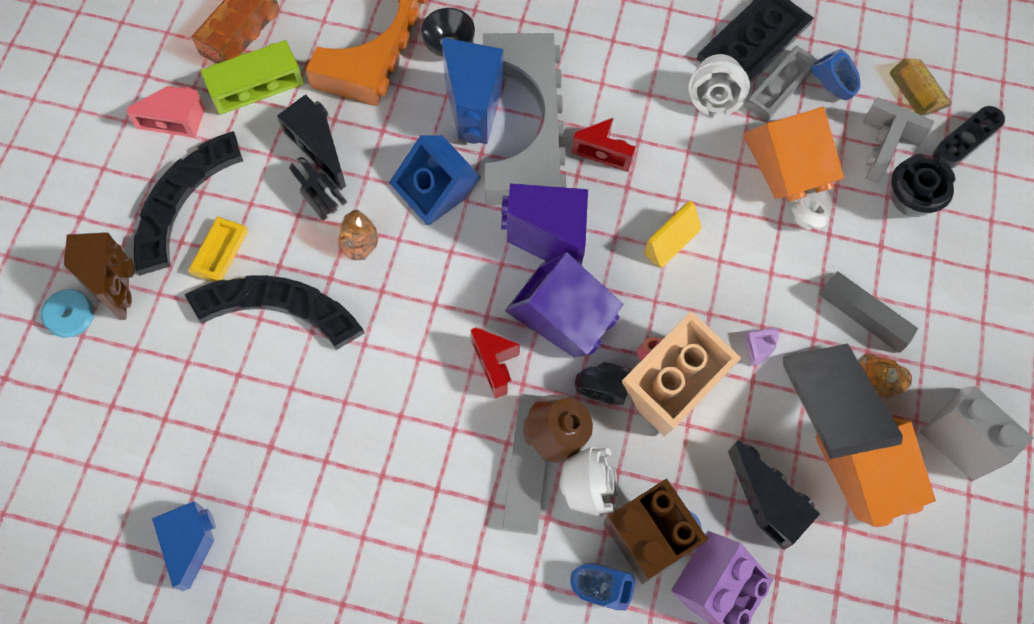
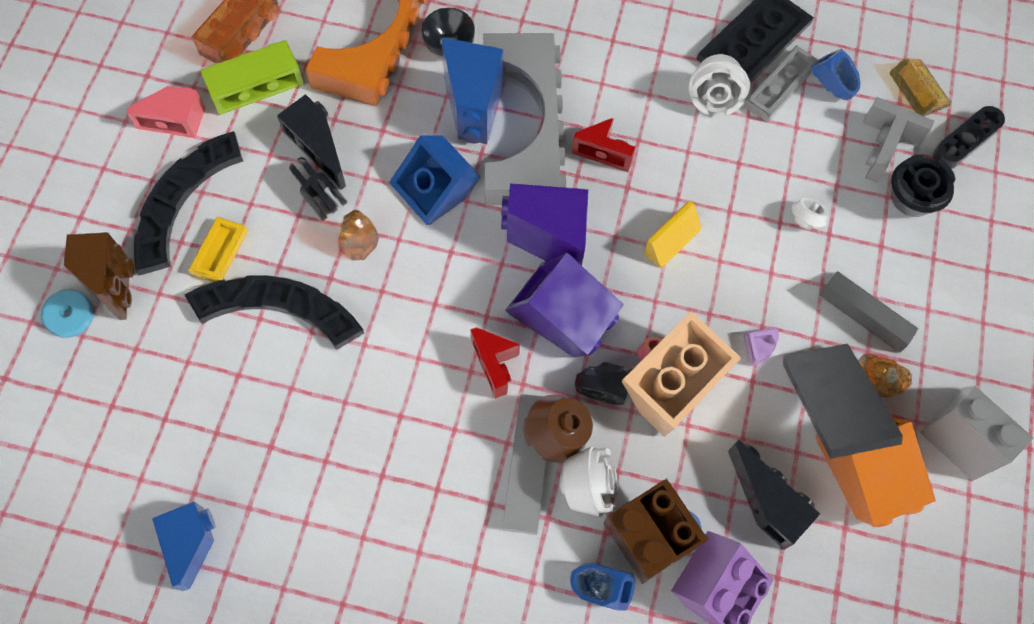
(796, 154): orange slope -> none

